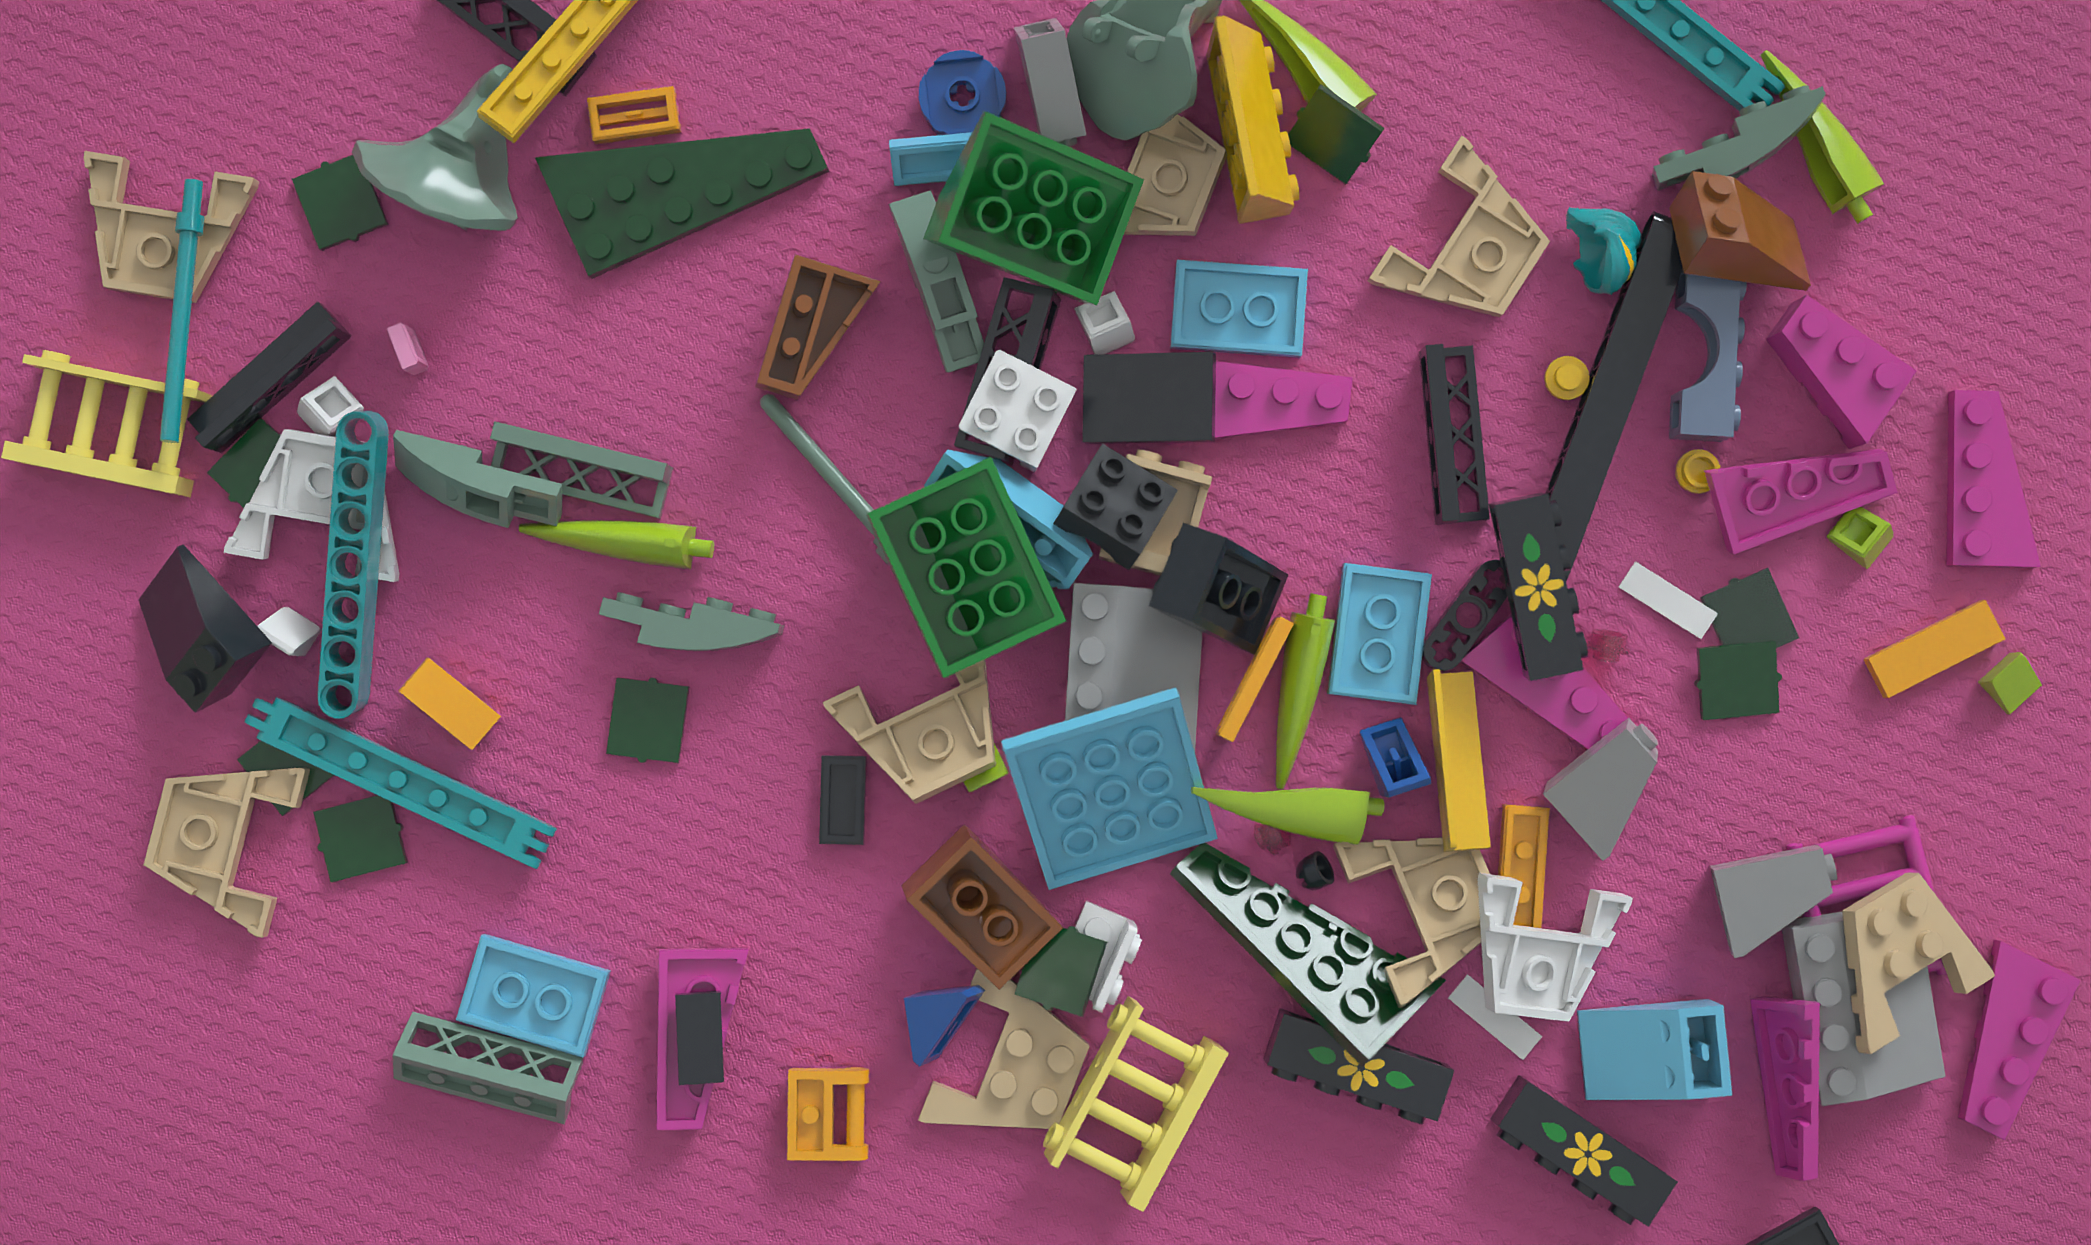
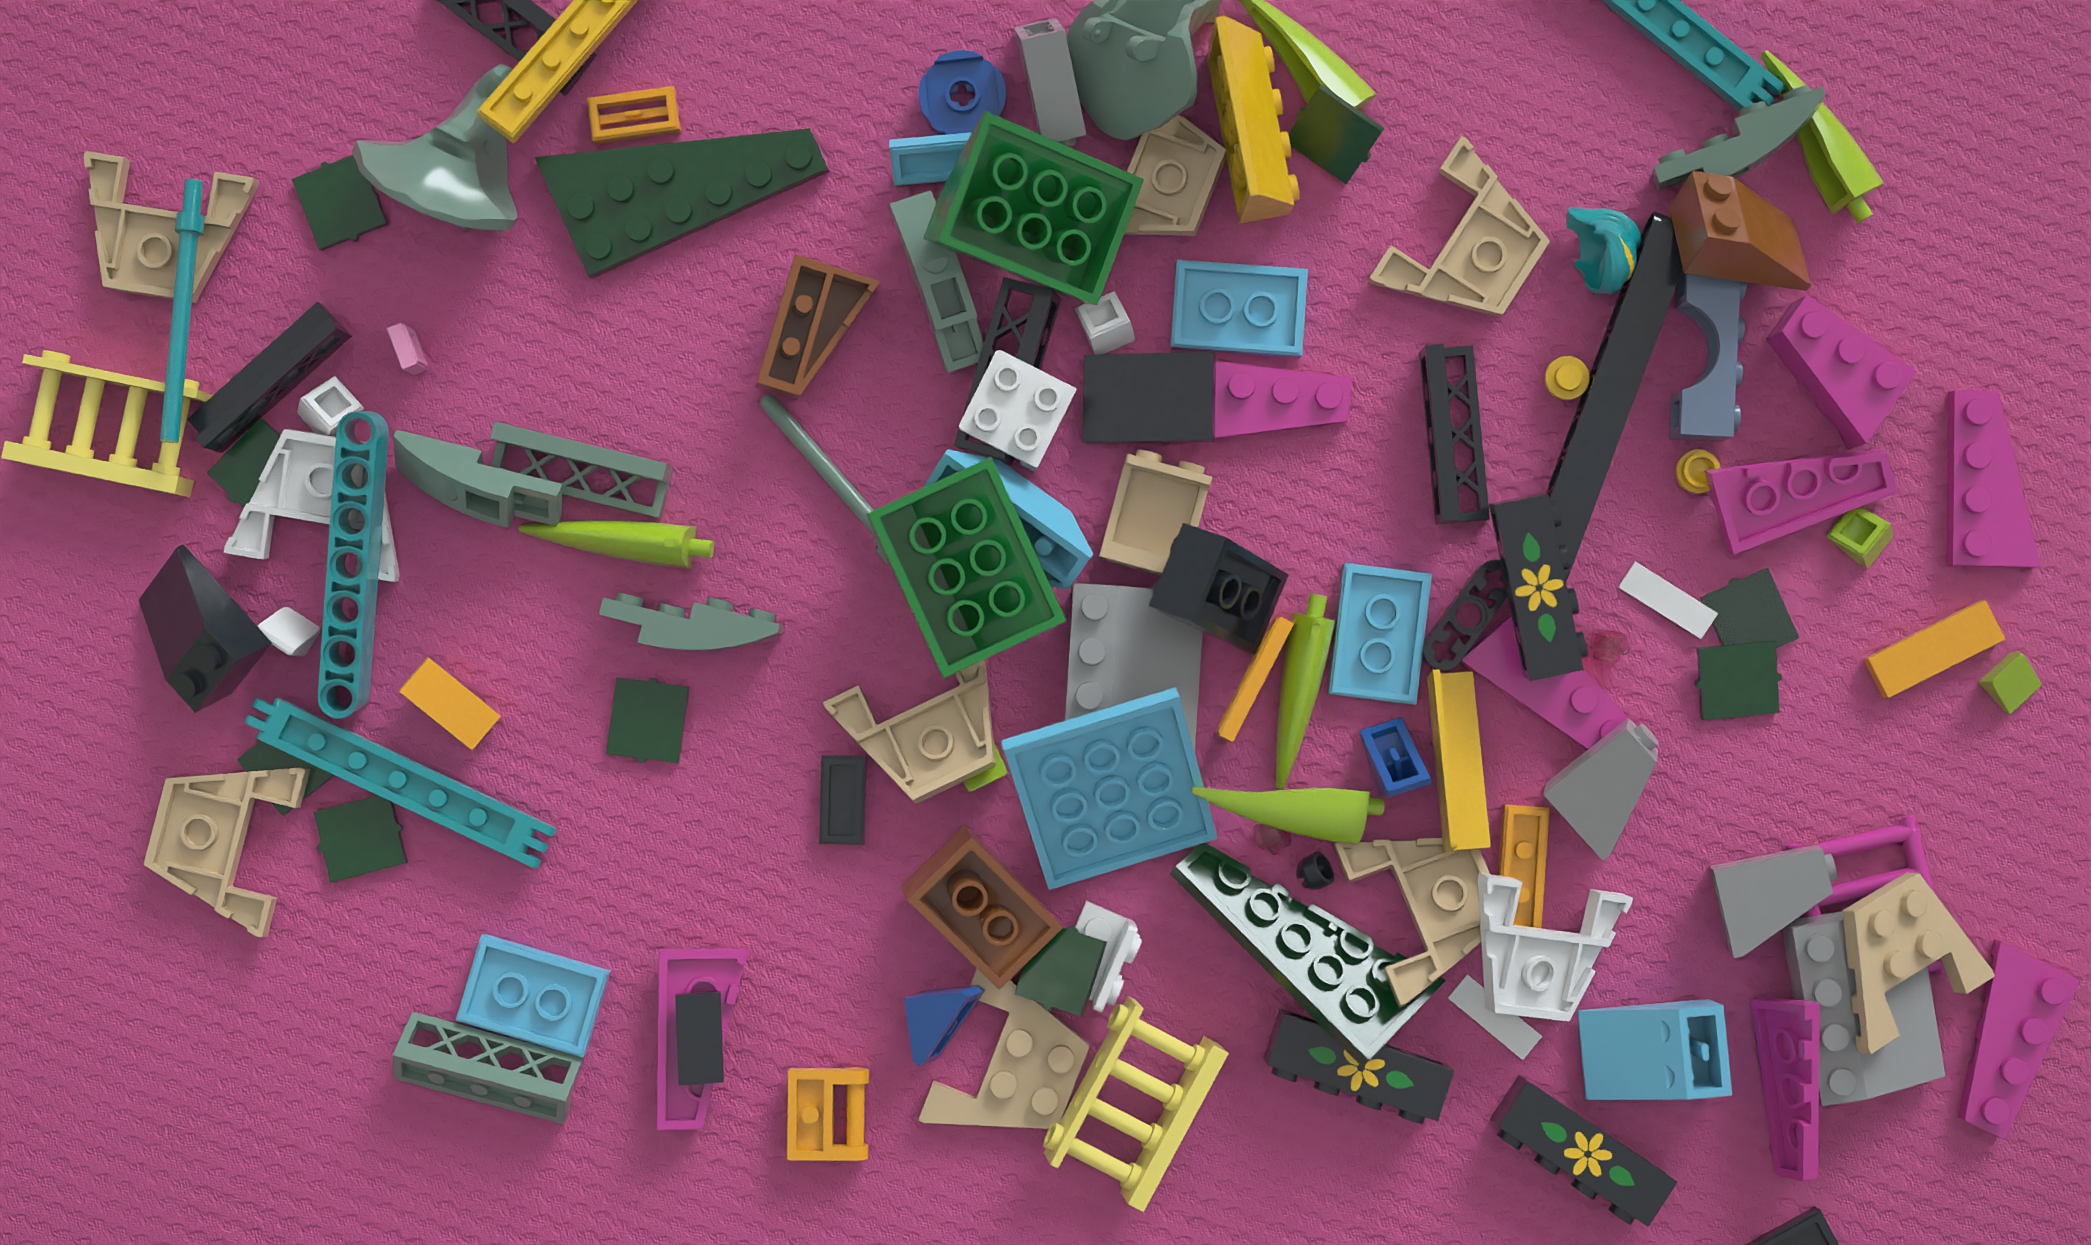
(1116, 506): black brick -> none

